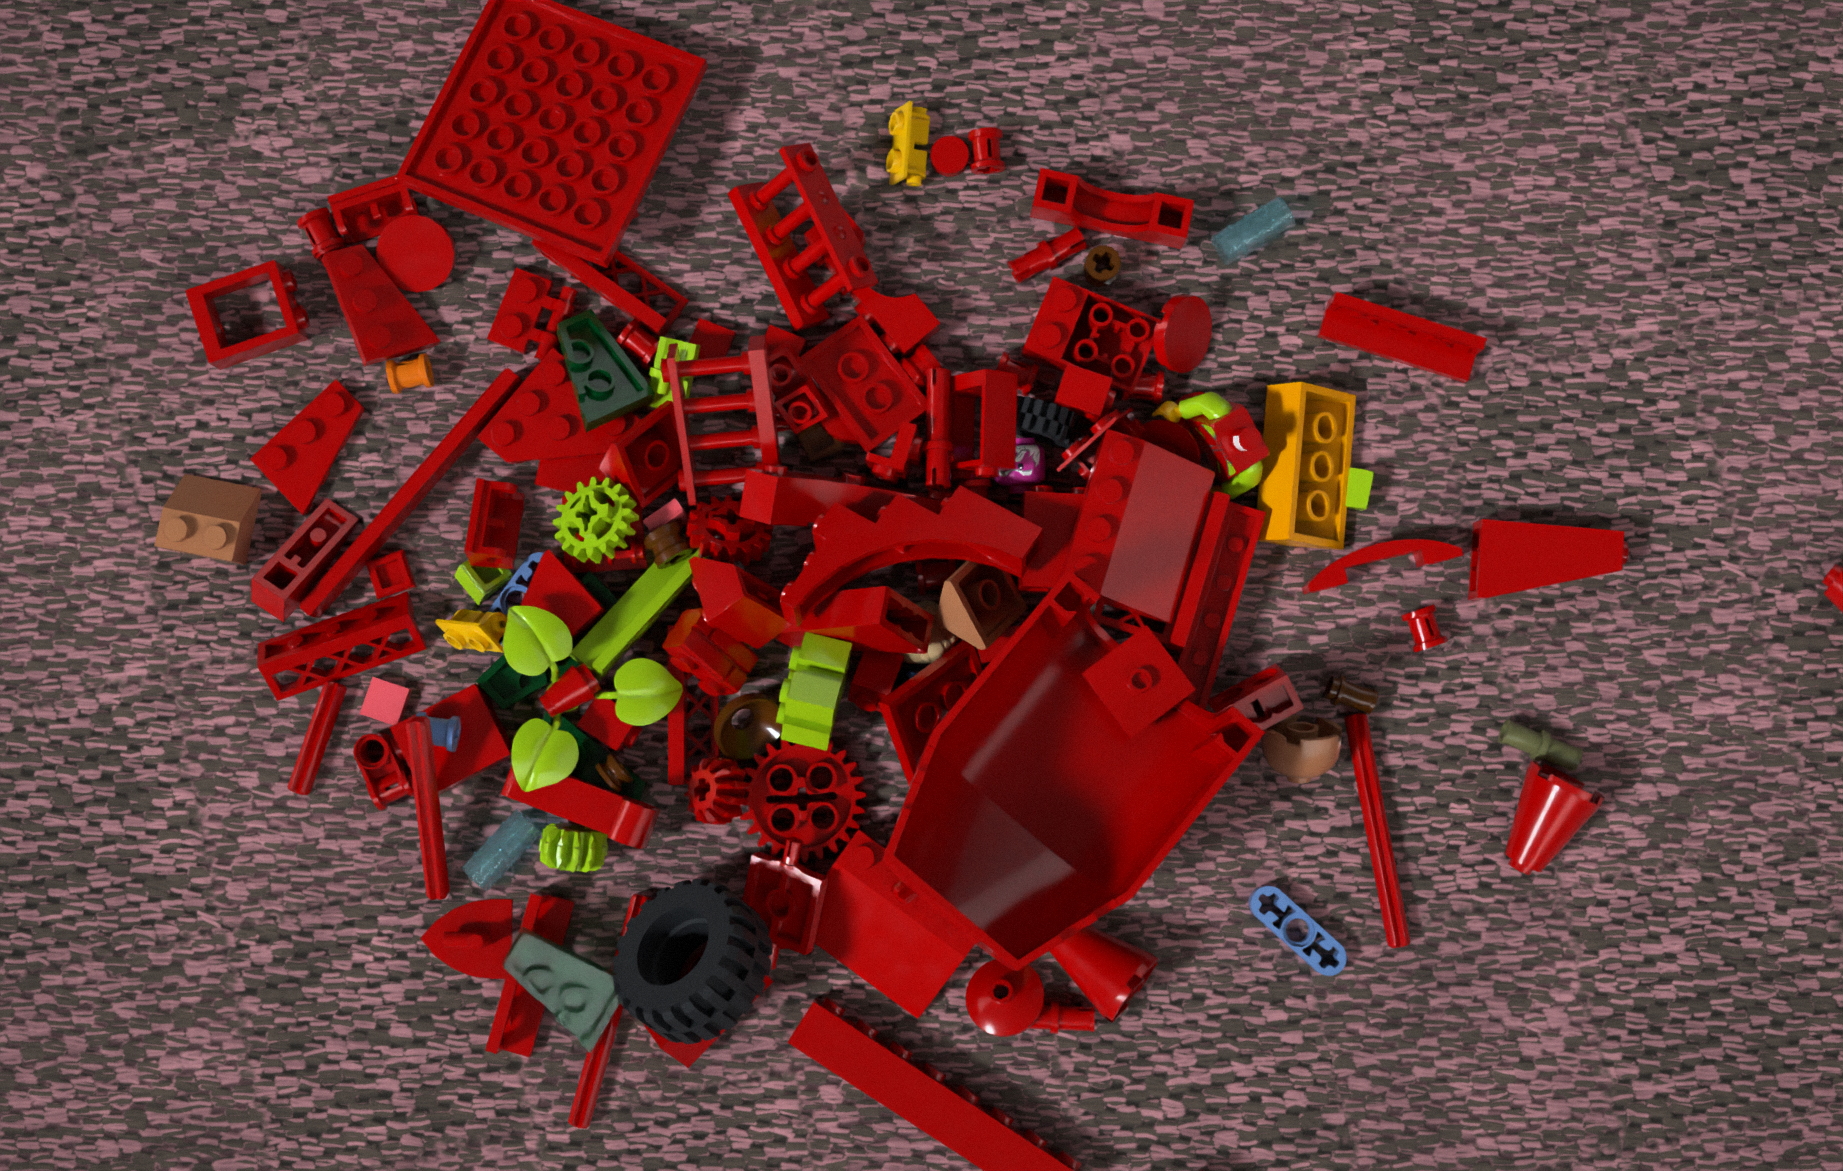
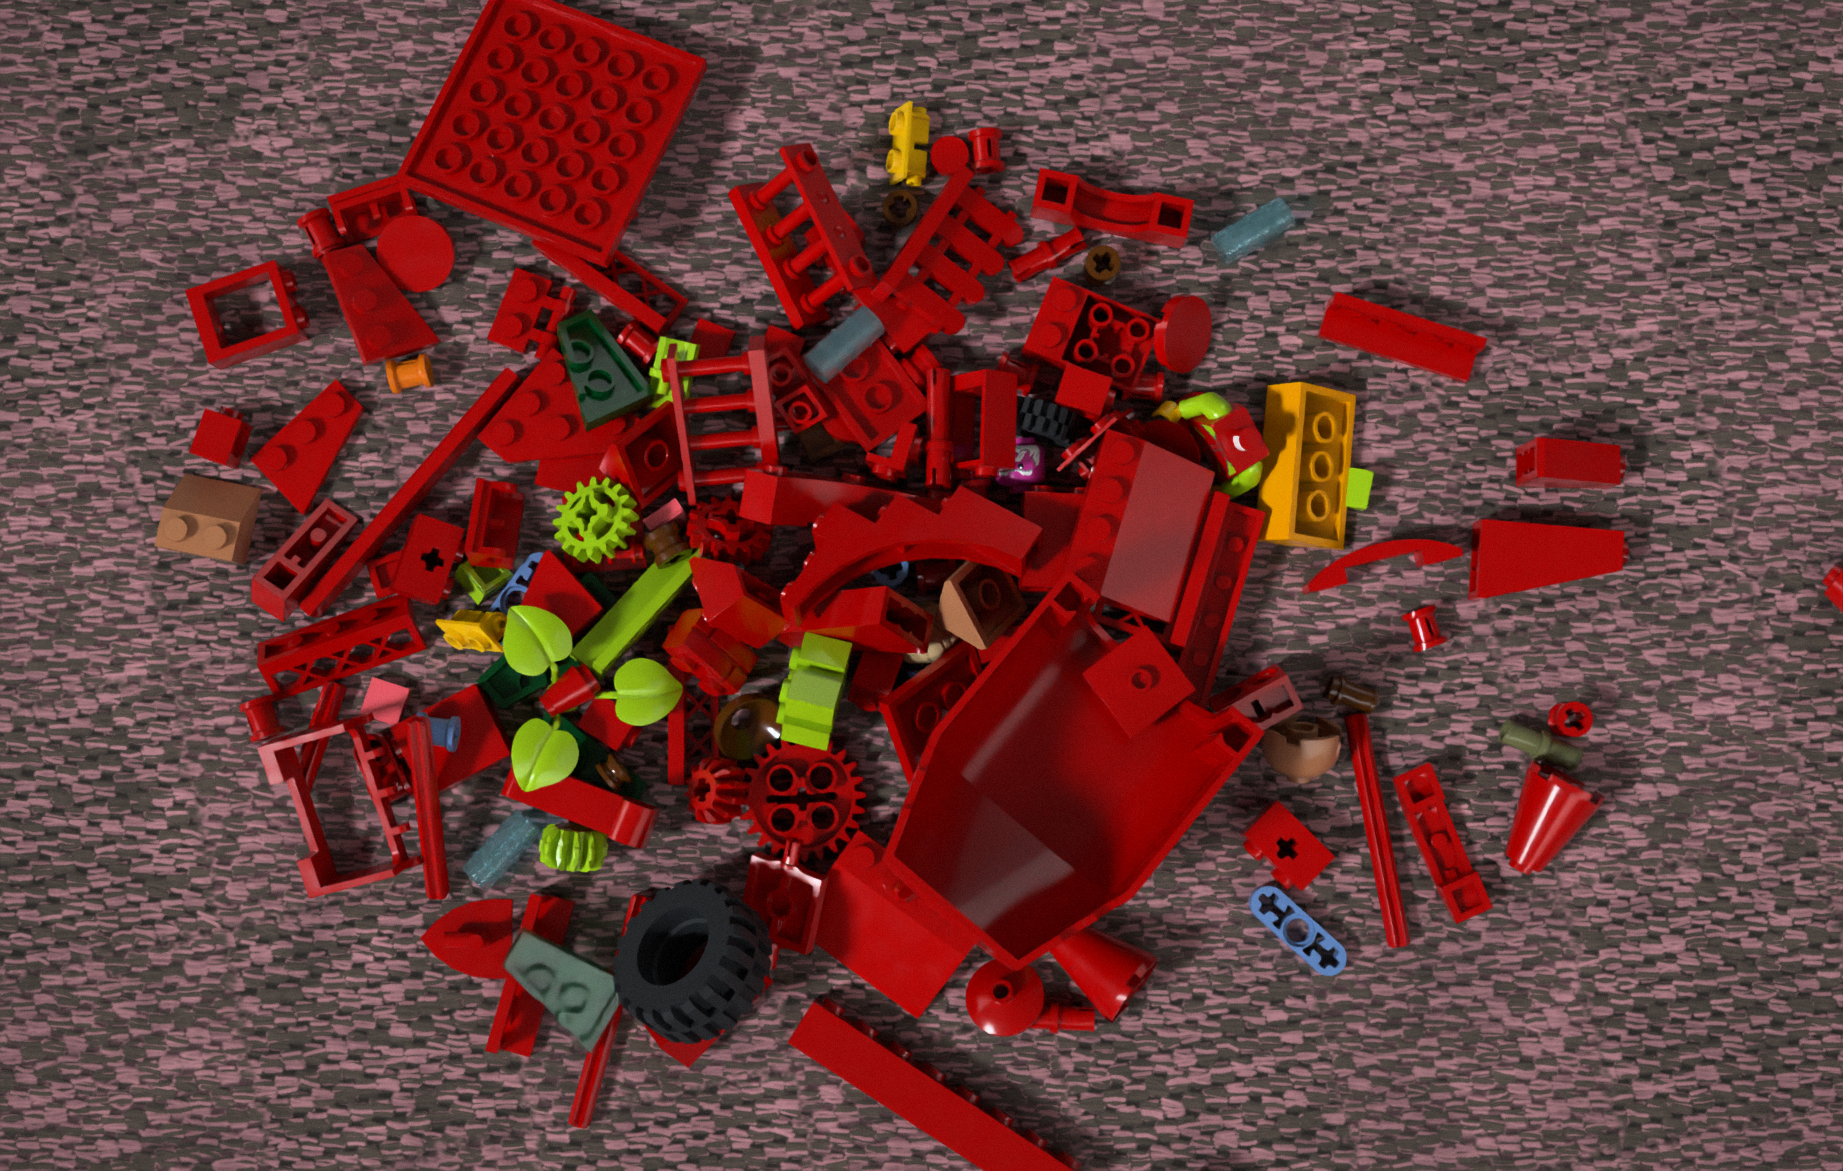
(221, 437): none -> red brick
(262, 719): none -> red bush
(318, 866): none -> red hinge
(410, 575): none -> red brick
(844, 344): none -> clear light blue axle
(889, 204): none -> reddish brown bush
(901, 576): none -> medium blue bush
(940, 268): none -> red fence
(1307, 854): none -> red brick
(1439, 843): none -> red slope
(1568, 464): none -> red slope
(1581, 723): none -> red bush

